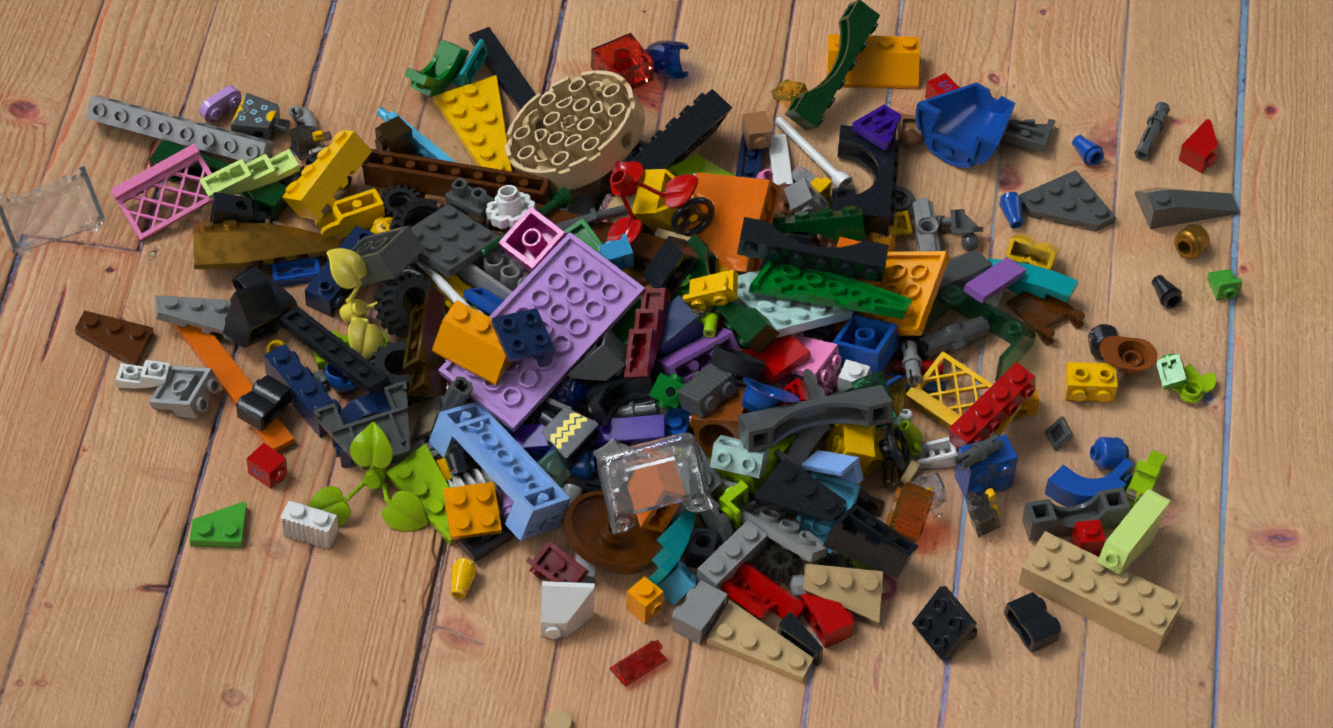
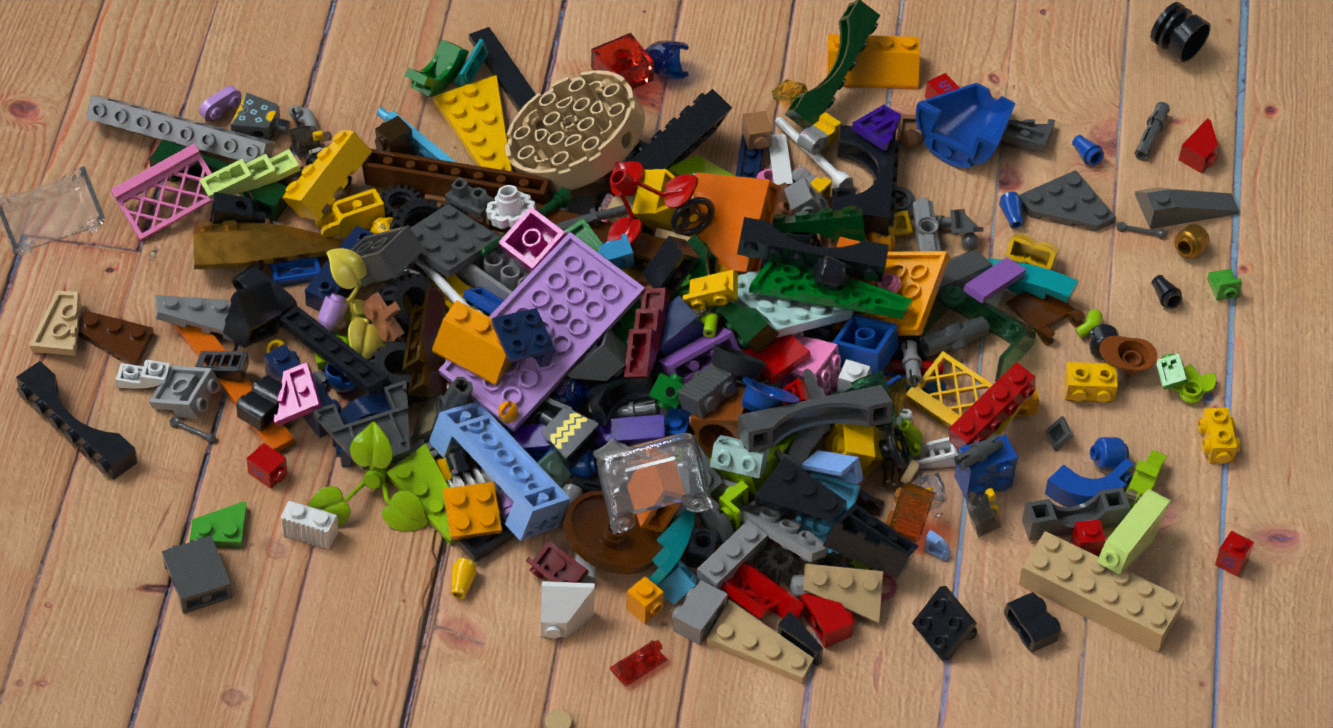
(59, 325): none -> tan wing
(107, 449): none -> black arch
(174, 423): none -> dark grey hinge
(197, 574): none -> dark grey panel
(228, 372): none -> black slope
(297, 394): none -> wing
(332, 311): none -> lavender brick
(383, 317): none -> nougat hinge
(511, 415): none -> light orange hinge
(820, 134): none -> leg
(830, 273): none -> black head
(890, 282): none -> bright pink plate
(936, 546): none -> light blue tile
(1093, 319): none -> lime arm
(1121, 226): none -> dark grey hinge
(1180, 31): none -> black wheel
(1218, 435): none -> yellow brick
(1234, 553): none -> red brick

